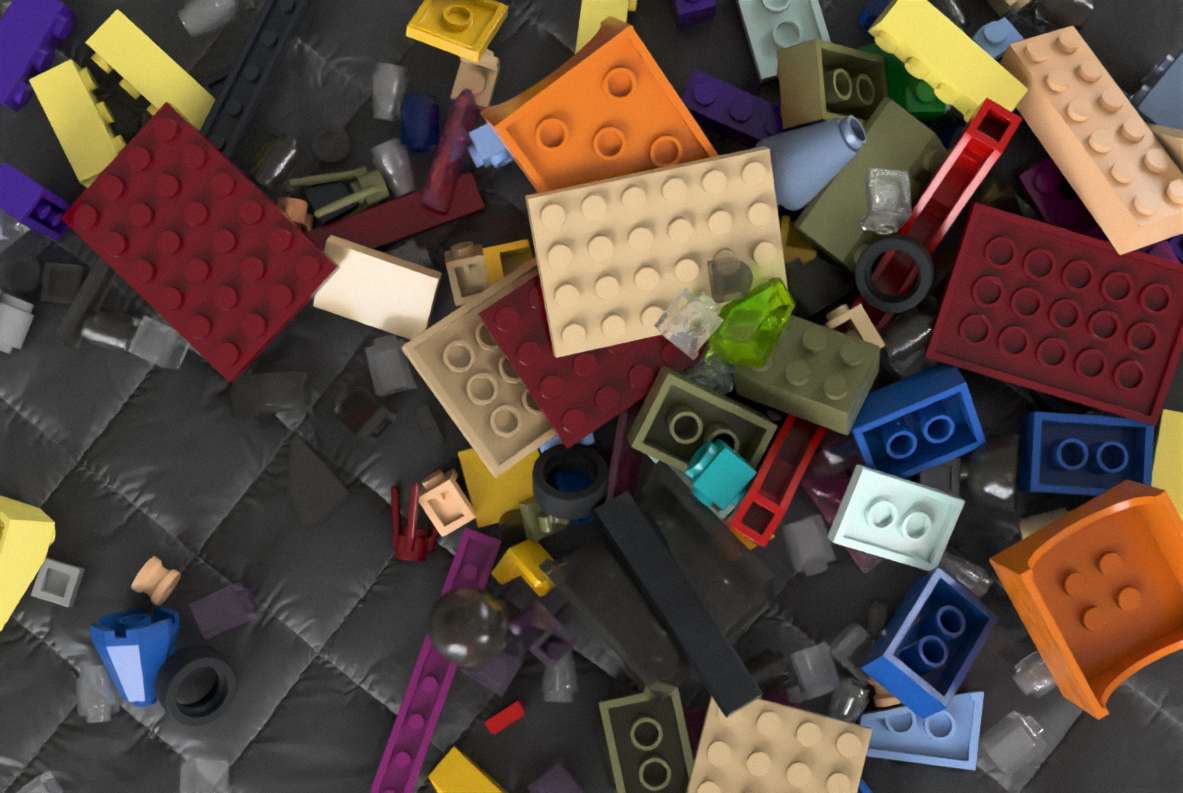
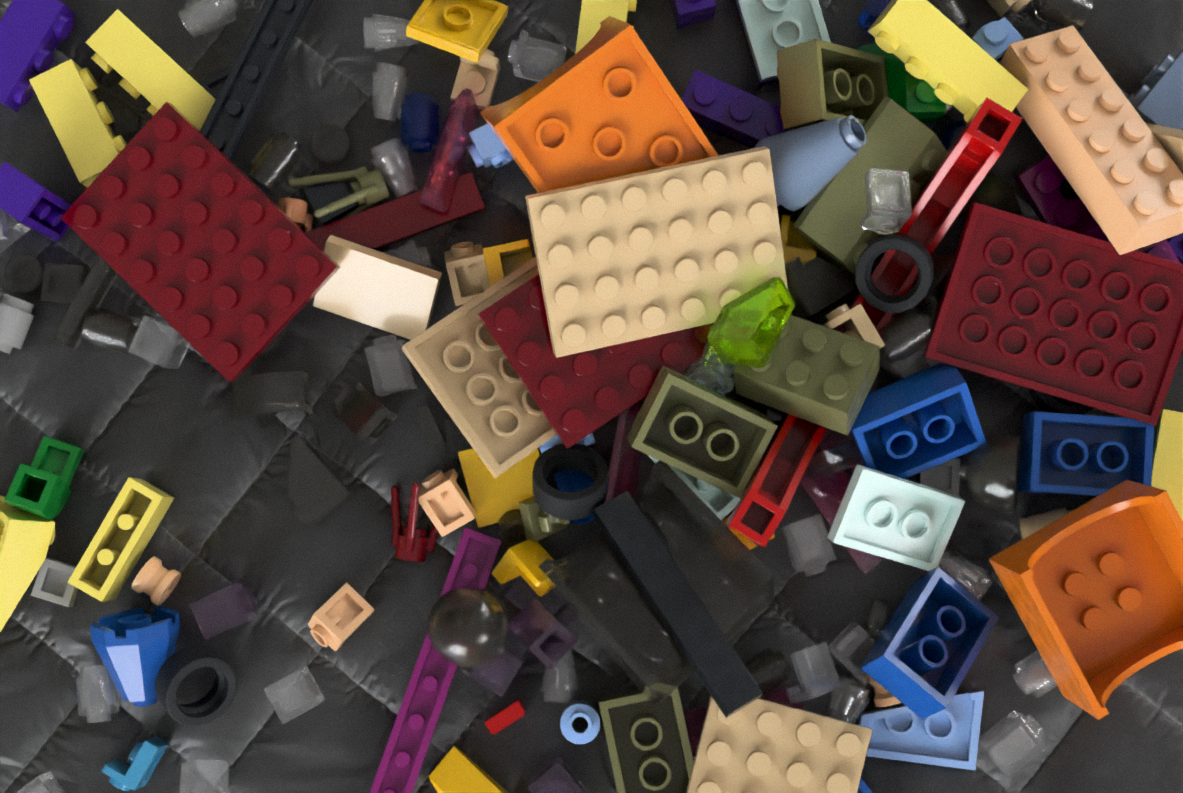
(46, 483): none -> green brick
(121, 539): none -> light yellow brick
(143, 762): none -> dark azure bracket
(294, 694): none -> clear brick
(339, 617): none -> light nougat bracket
(385, 32): none -> clear cone
(535, 57): none -> clear bracket
(583, 709): none -> light blue brick
(677, 318): clear brick -> none
(719, 474): teal brick -> none
(729, 279): clear smoke tile -> none

